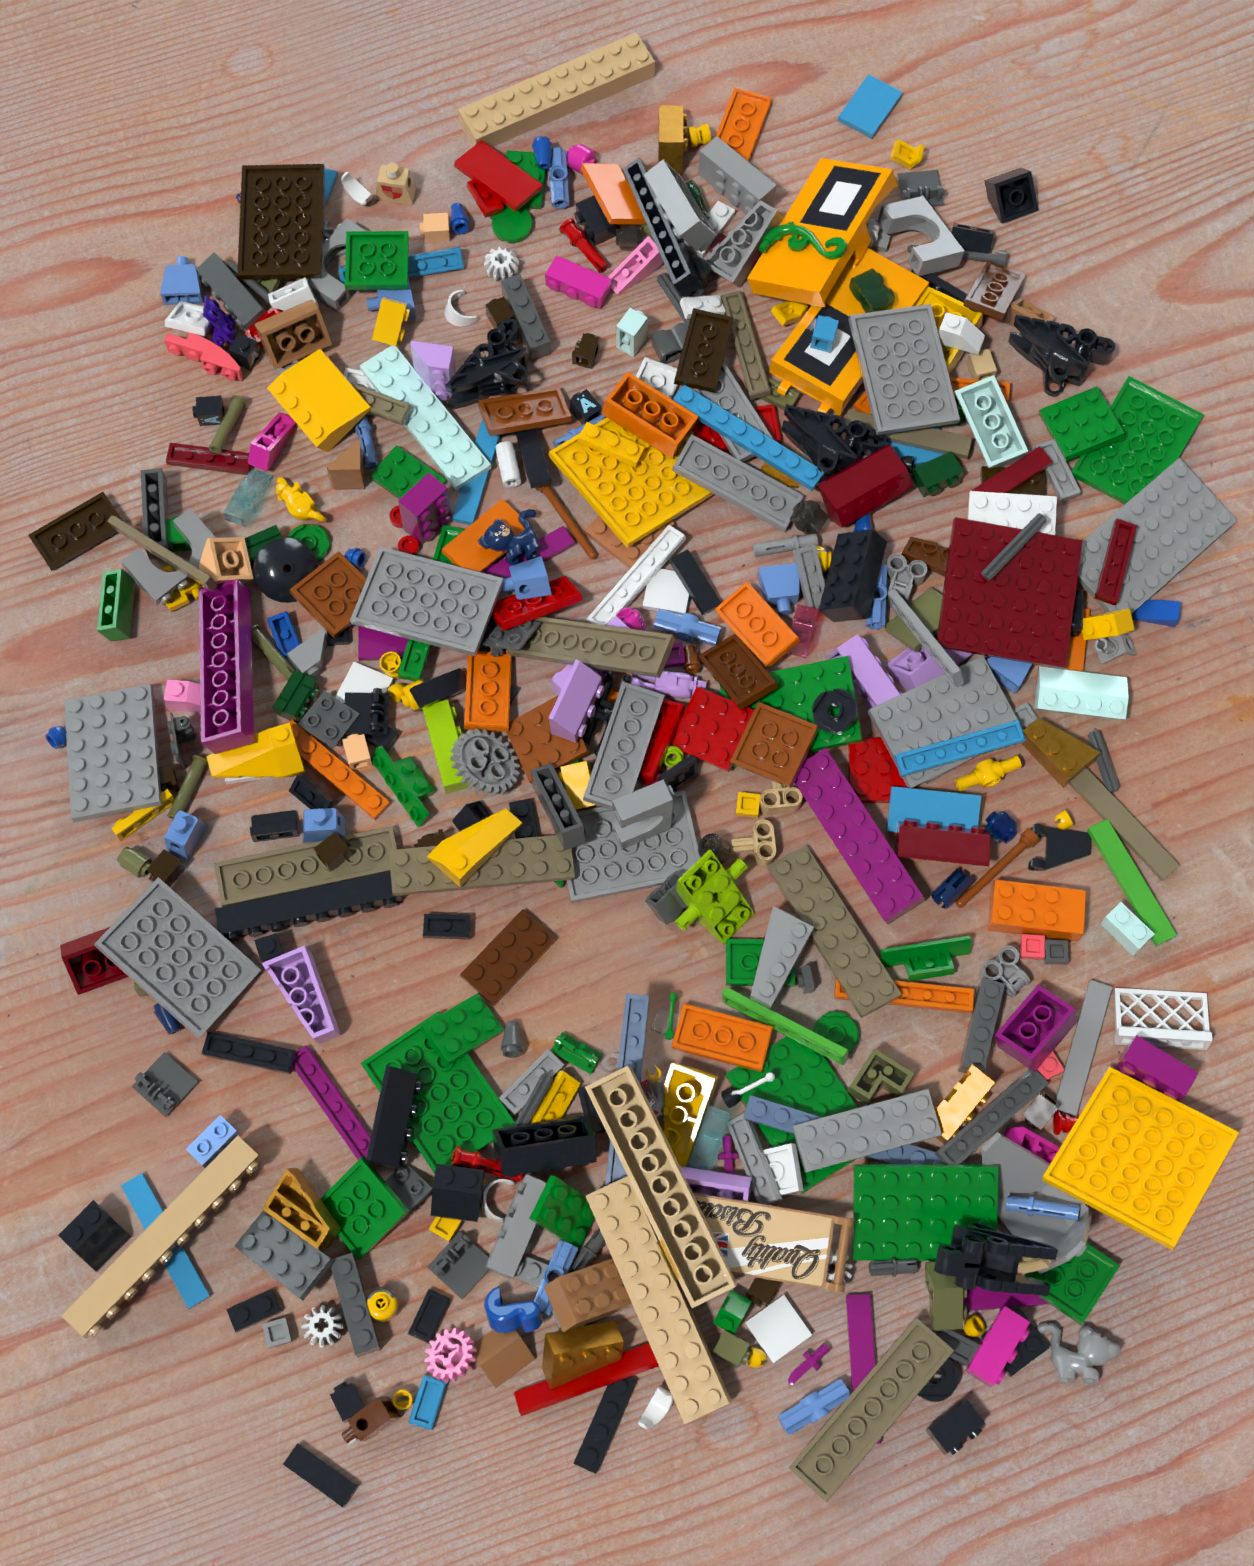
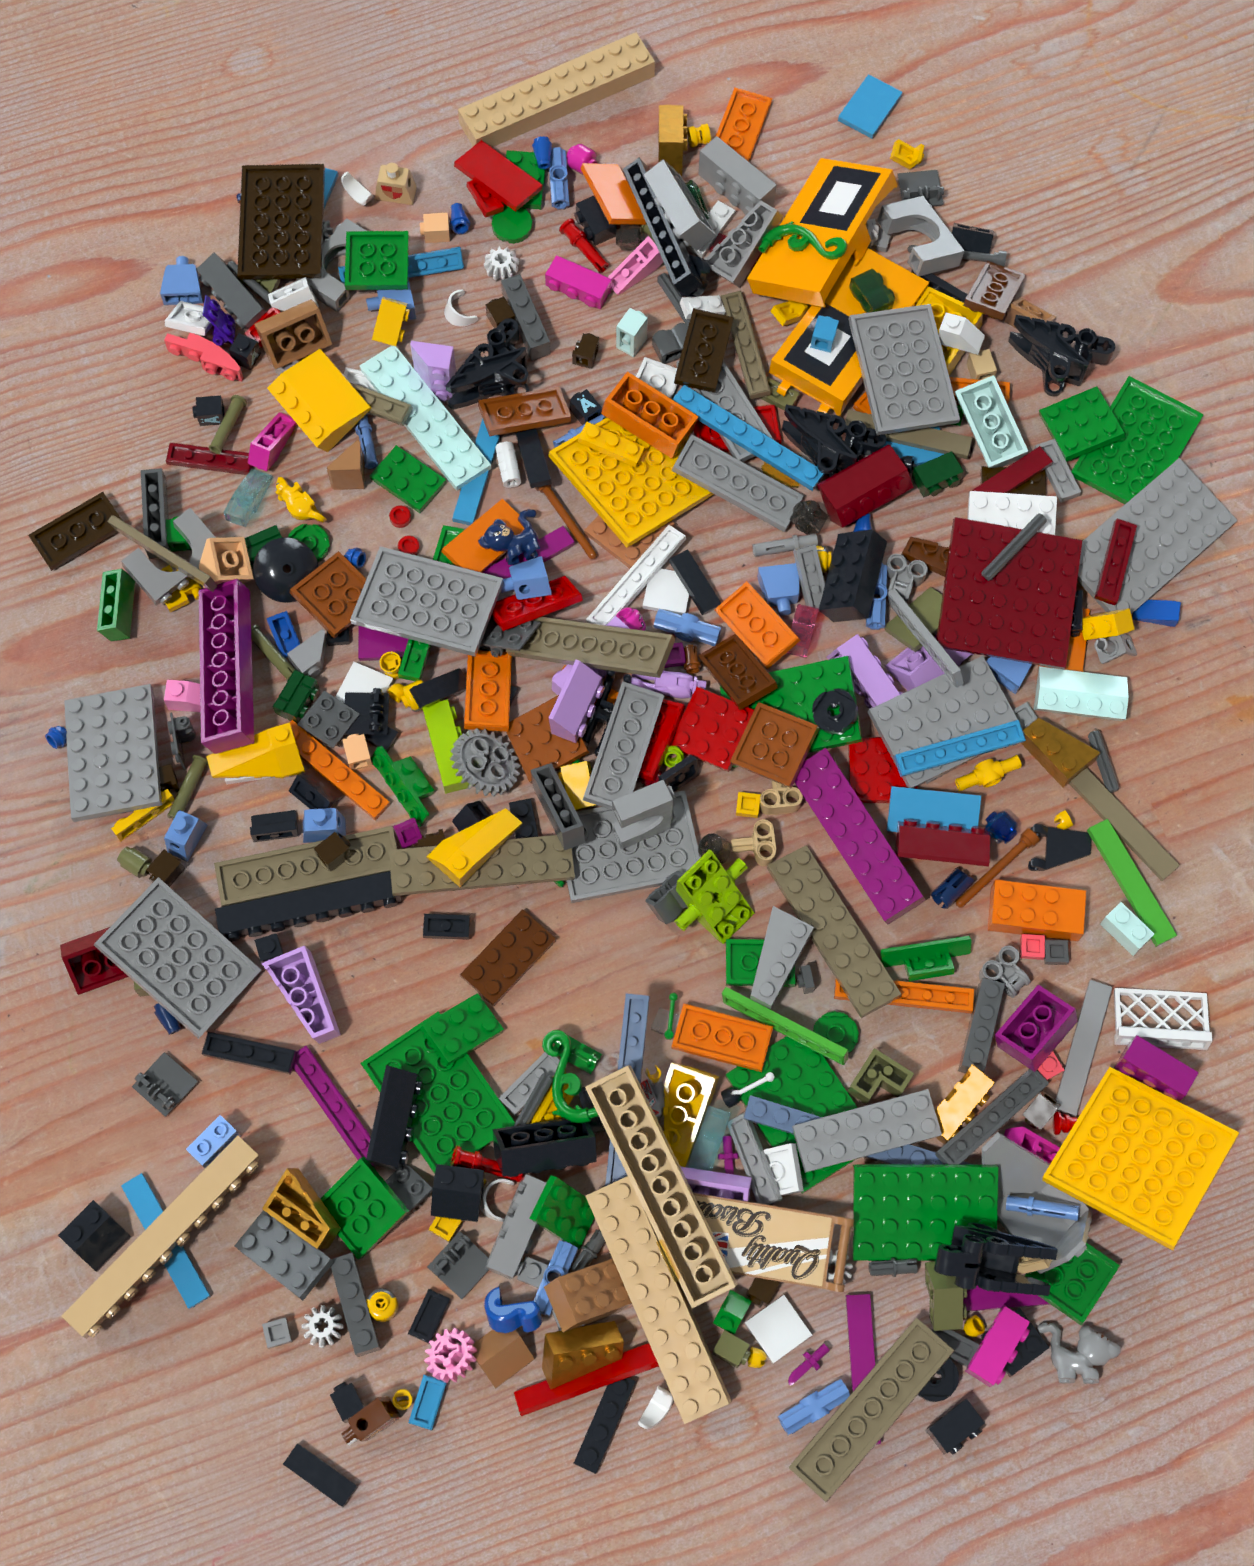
(253, 1311): black plate -> none
(407, 832): none -> magenta plate
(425, 508): magenta brick -> none
(512, 1040): dark grey cone -> none
(560, 1079): none -> green plant
(1012, 194): black slope -> none

